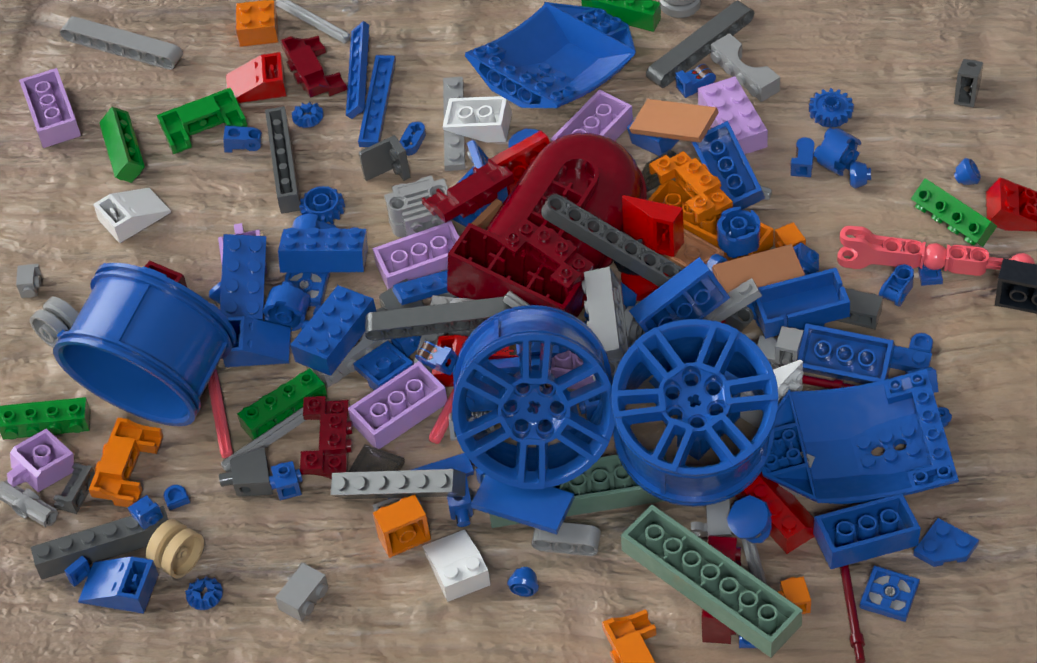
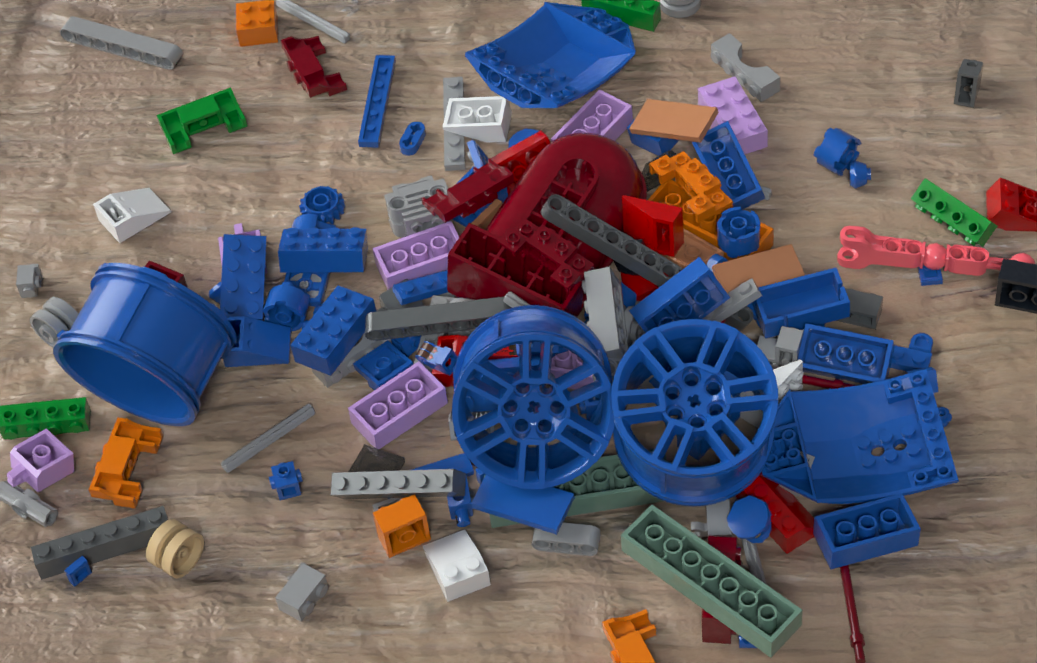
(50, 108): lavender brick -> none
(76, 489): dark grey hinge -> none
(120, 584): blue slope -> none
(121, 144): green brick -> none
(145, 512): blue bracket -> none
(175, 497): blue tile -> none
(210, 598): blue gear -> none
(219, 416): coral axle -> none
(241, 138): blue leg -> none
(248, 474): dark grey torso -> none
(258, 79): red slope -> none
(280, 403): green brick -> none
(282, 160): dark grey brick -> none
(307, 120): blue gear -> none
(333, 437): dark red bracket -> none
(357, 70): blue plate -> none
(384, 157): dark grey bracket -> none
(442, 422): coral axle -> none
(523, 582): blue cone -> none
(690, 81): blue leg -> none
(699, 43): dark grey beam -> none
(788, 235): orange brick -> none
(797, 592): orange brick -> none
(803, 164): blue leg -> none
(808, 258): blue brick -> none
(831, 108): blue gear -> none
(889, 593): blue piece -> none
(898, 284): blue piece -> none
(945, 544): blue plate -> none
(967, 172): blue cone -> none

